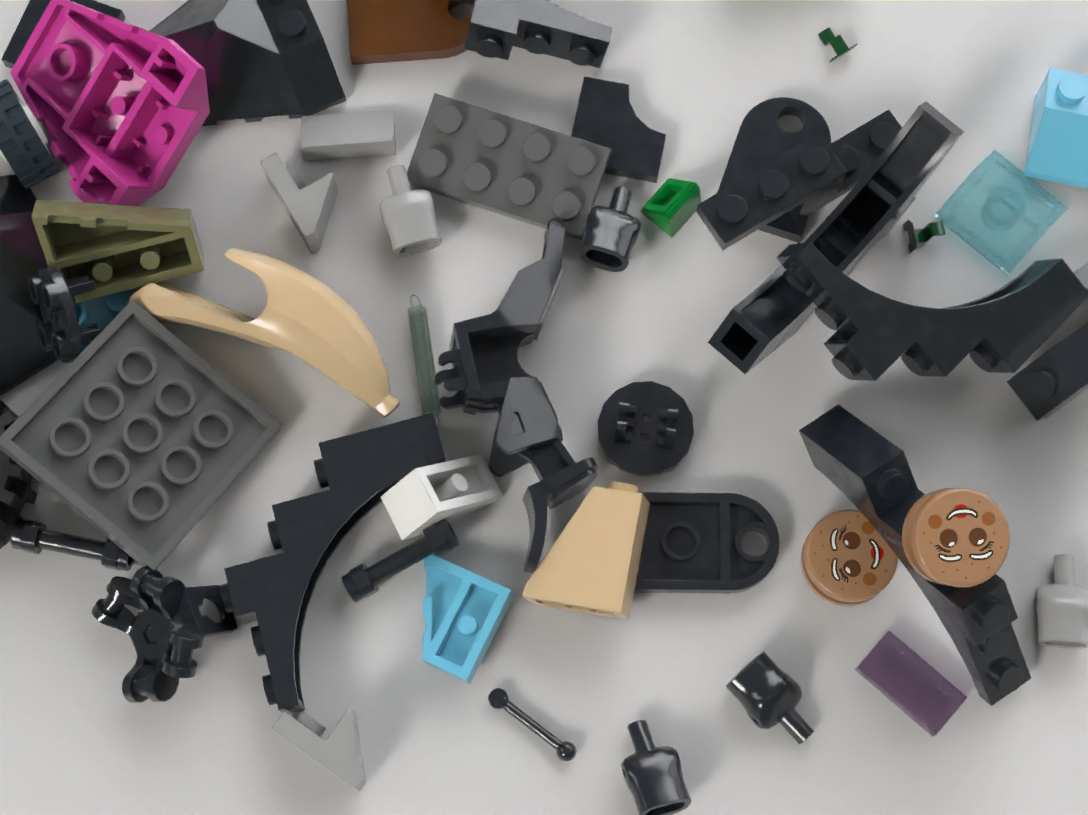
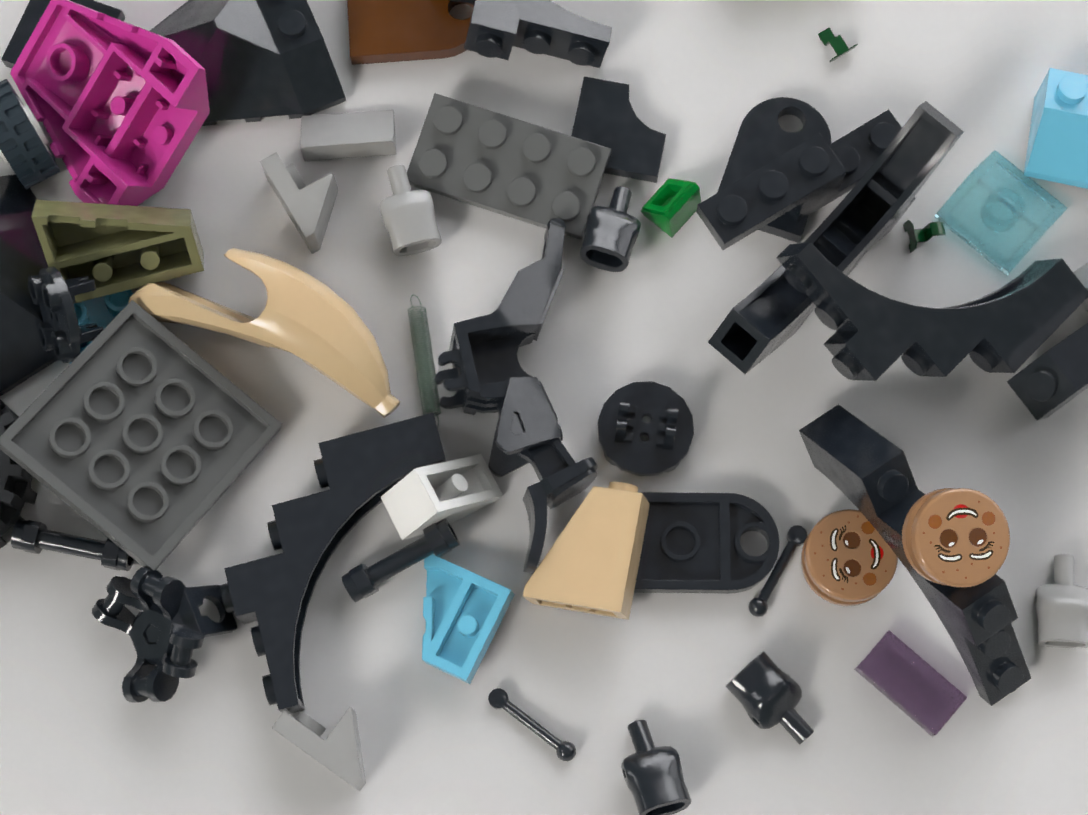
(796, 537): none -> black hinge

